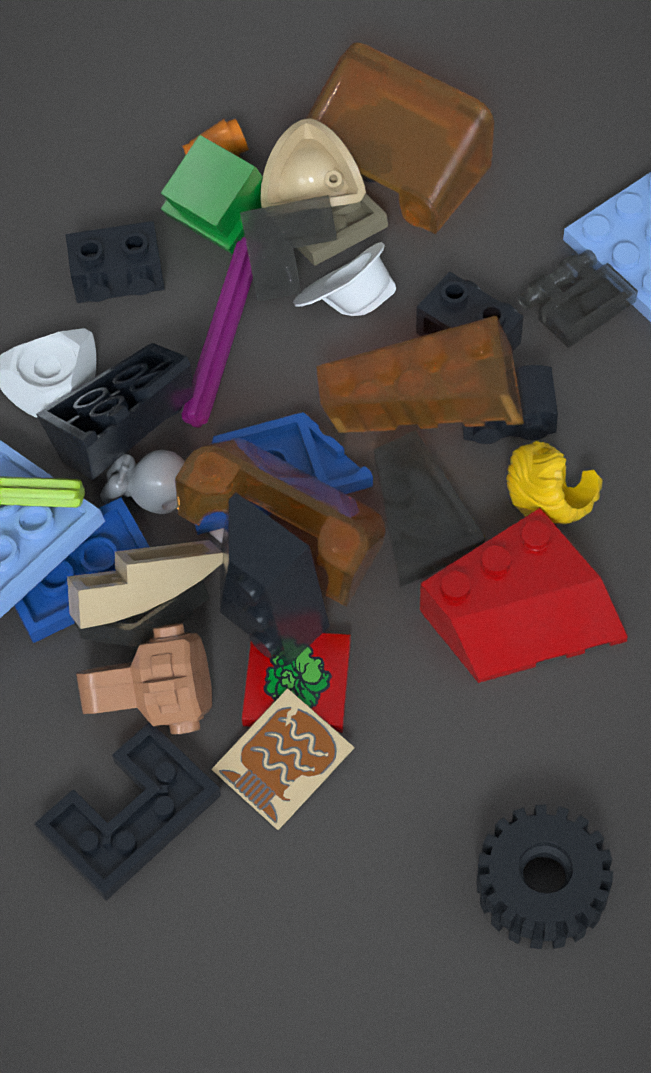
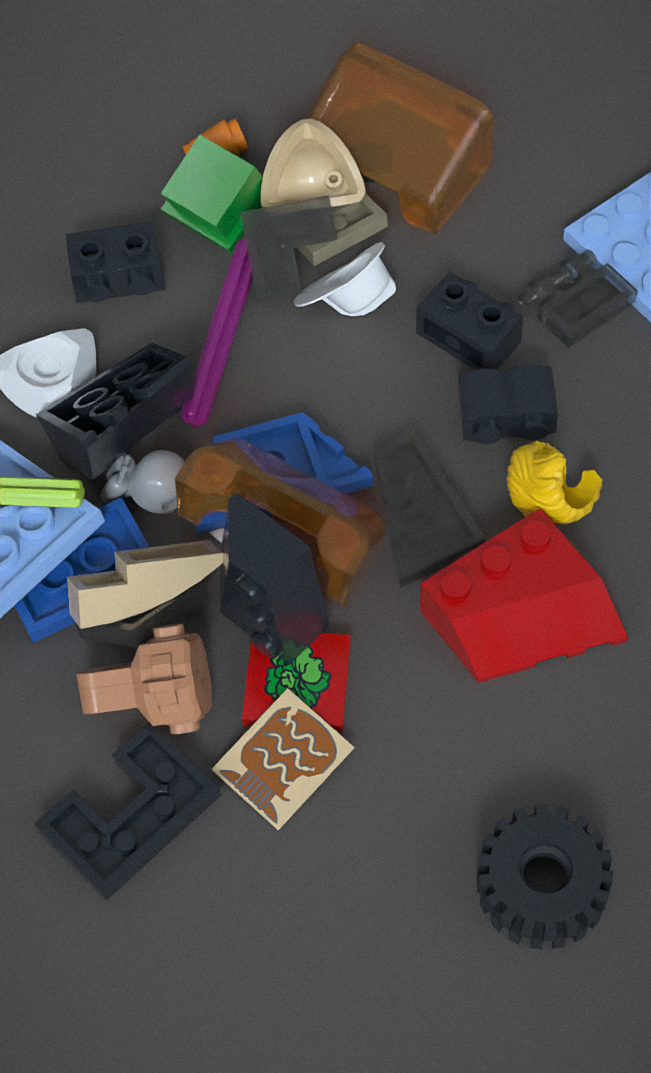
(425, 381): clear orange wedge -> none

